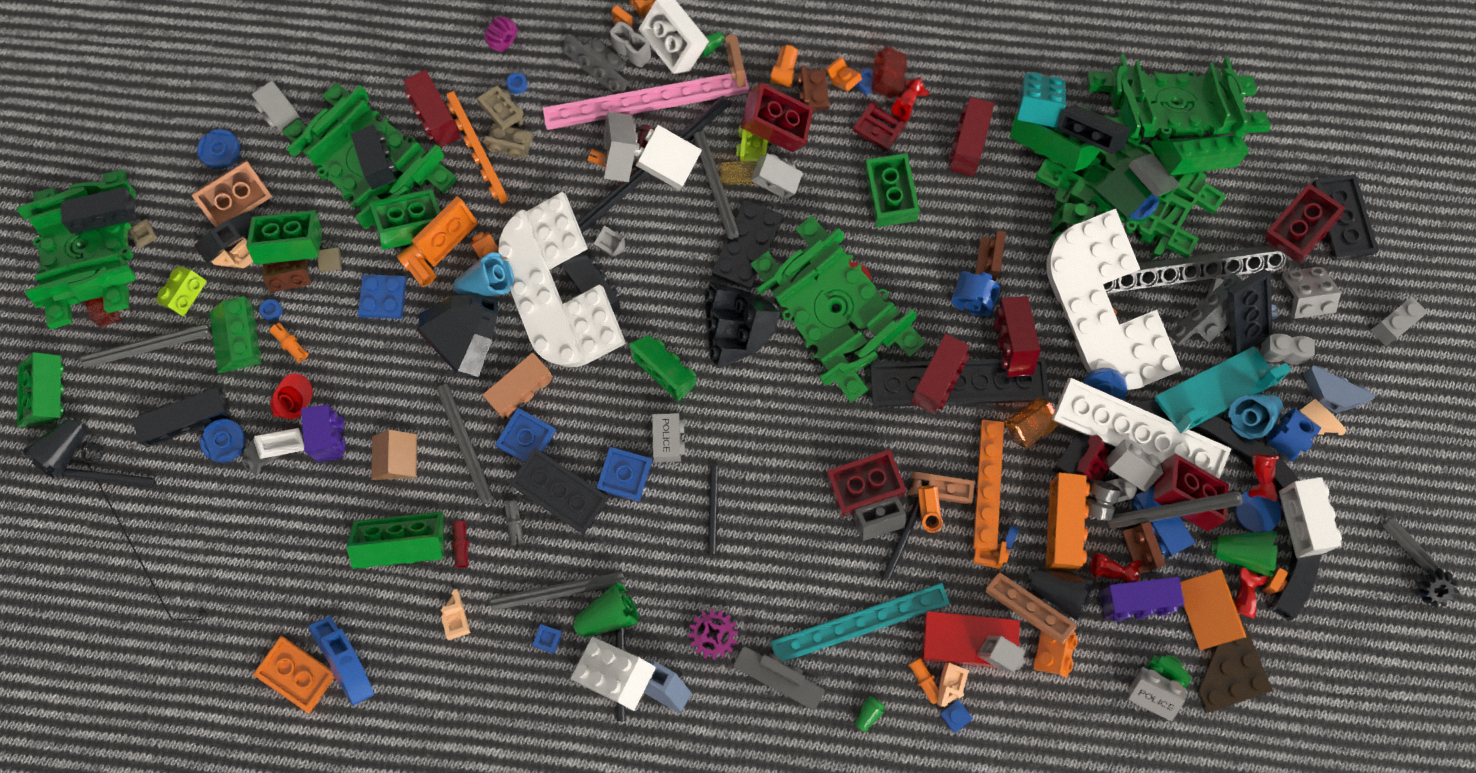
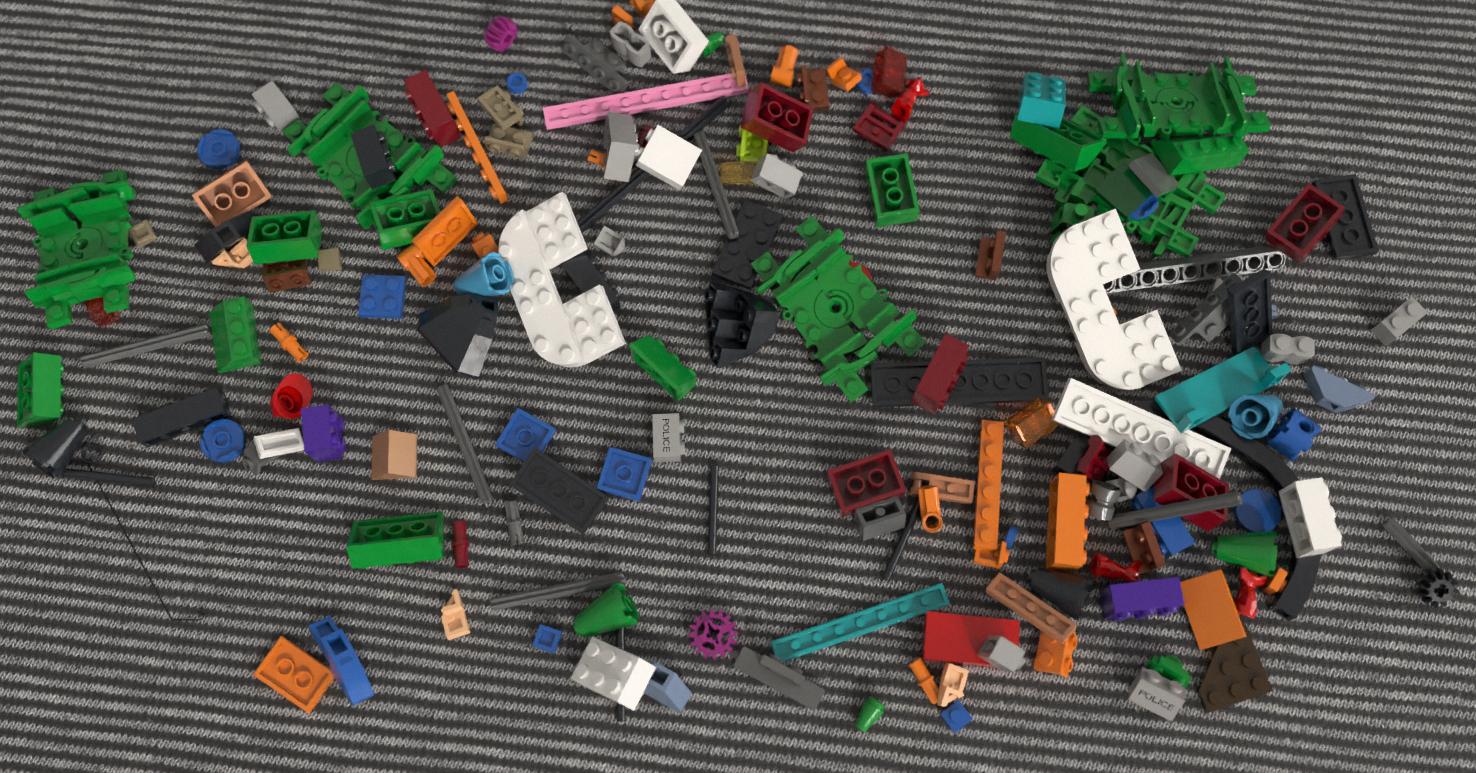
(98, 210): black brick -> none
(180, 290): lime bracket -> none
(270, 310): blue tile -> none
(518, 386): nougat brick -> none
(970, 136): dark red brick -> none
(976, 293): blue brick -> none
(1016, 336): dark red brick -> none
(1093, 129): black brick -> none
(1107, 381): blue tile -> none
(1265, 471): red animal -> none
(1312, 292): light grey bracket -> none
(1323, 418): light nougat slope -> none

